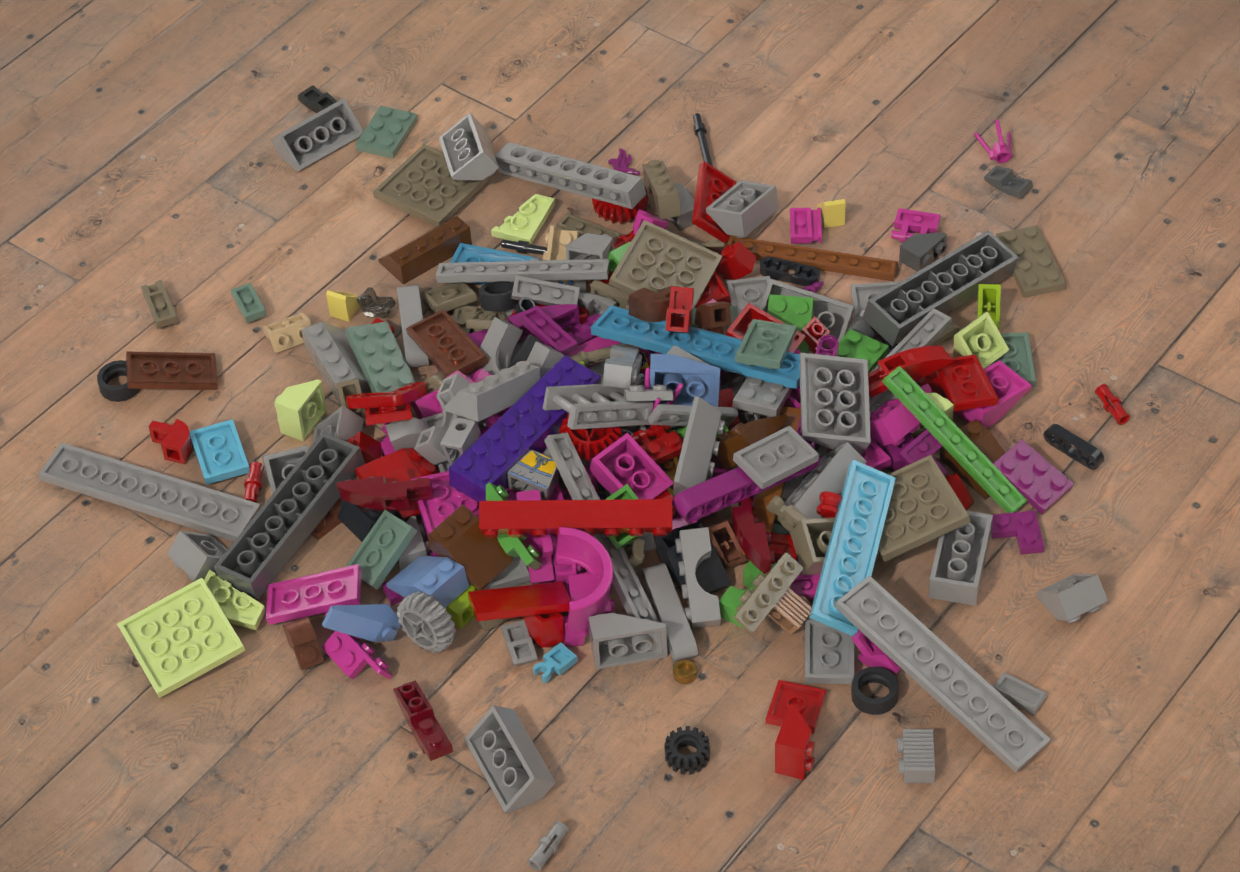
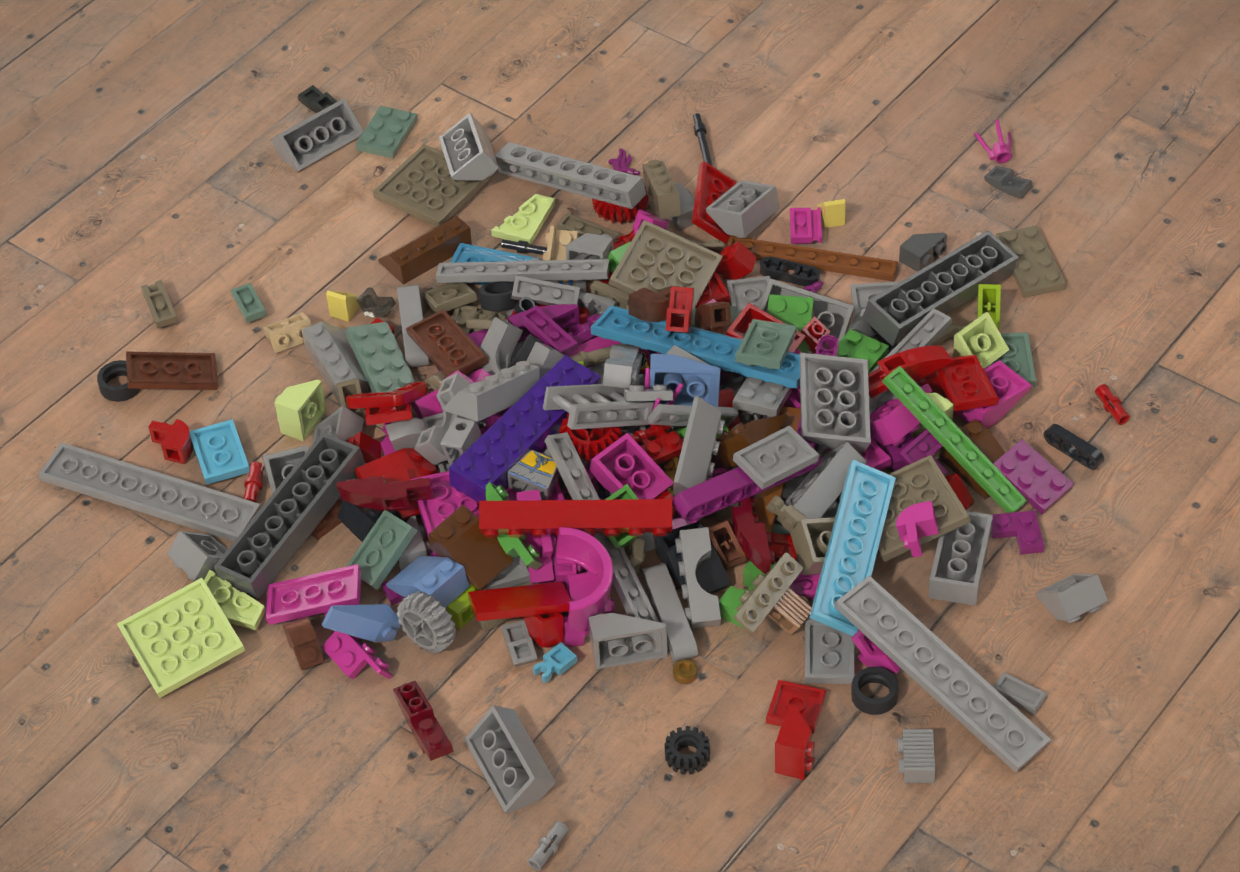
(828, 504): red wheel -> none
(914, 221): dark pink plate -> none
(917, 522): none -> dark pink brick

